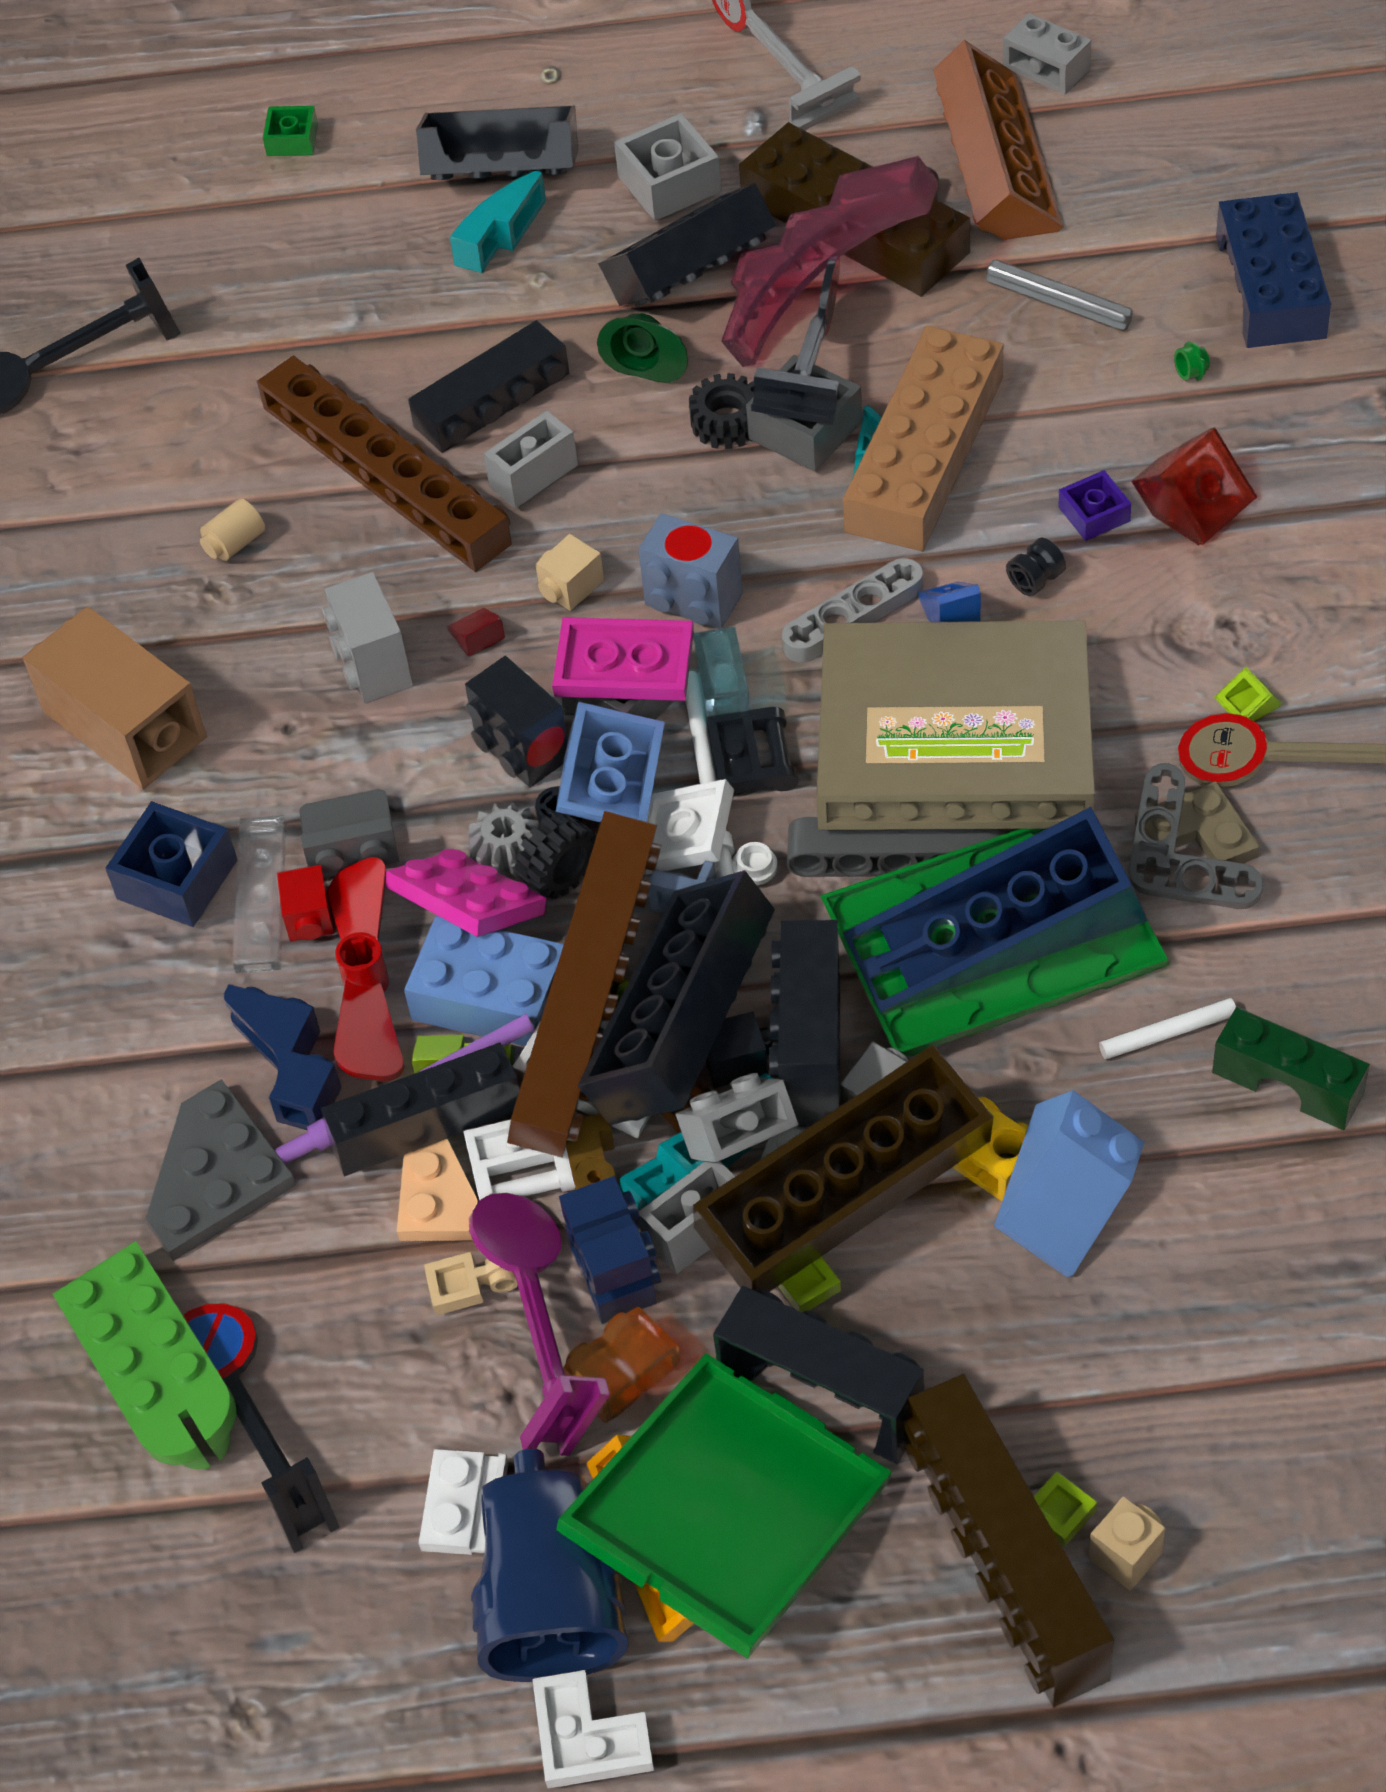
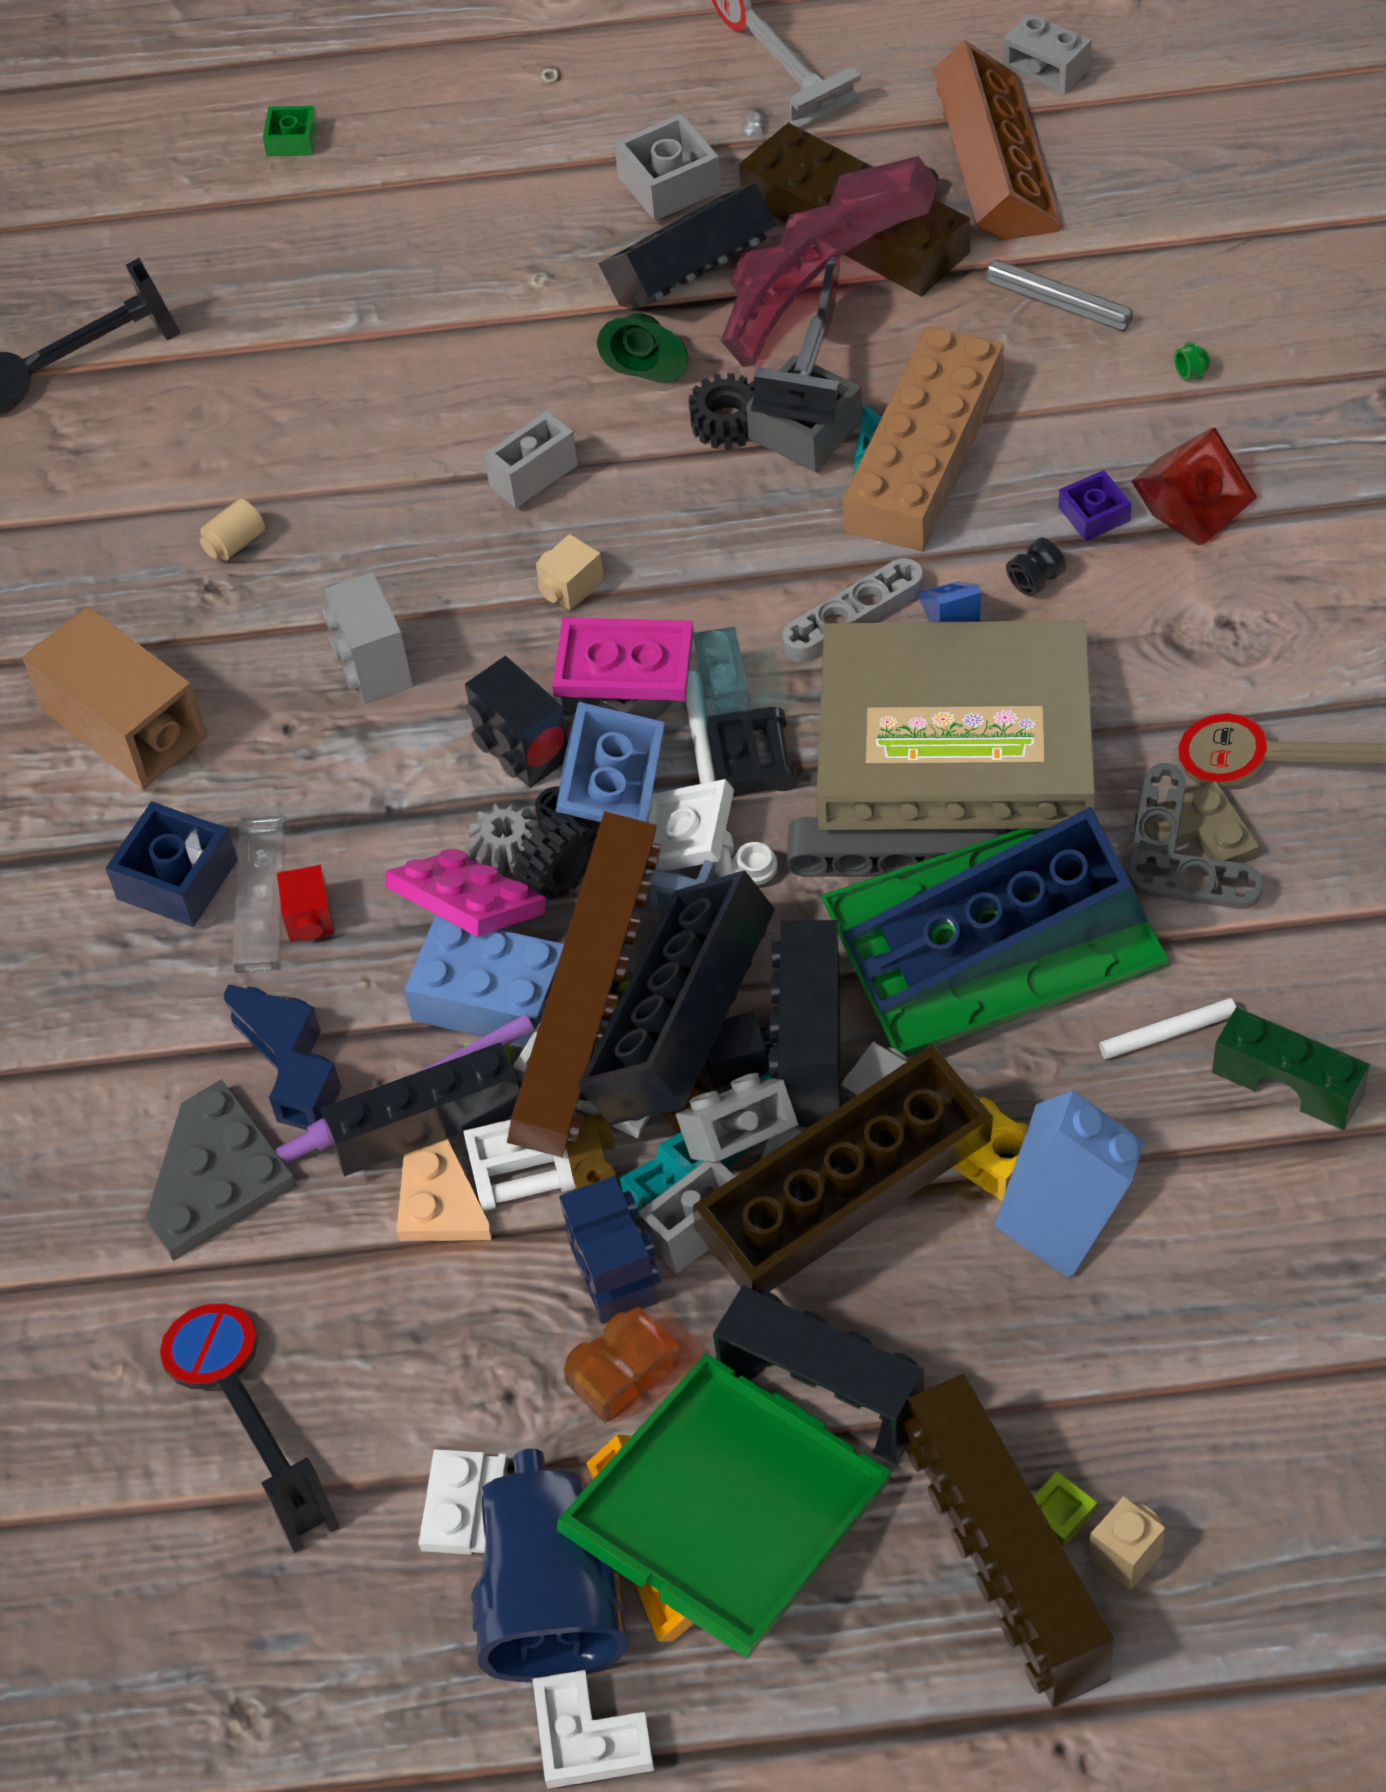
(149, 1358): bright green plate -> none
(348, 831): dark grey bracket -> none
(365, 1032): red piece -> none
(386, 463): reddish brown brick -> none
(434, 1048): lime slope -> none
(456, 1282): tan plate -> none
(477, 631): dark red slope -> none
(489, 386): black brick -> none
(497, 141): black piece -> none
(498, 222): teal slope -> none
(526, 1242): magenta piece -> none
(691, 571): sand blue brick -> none
(811, 1286): lime plate -> none
(1247, 696): lime slope -> none
(1274, 269): dark blue piece -> none

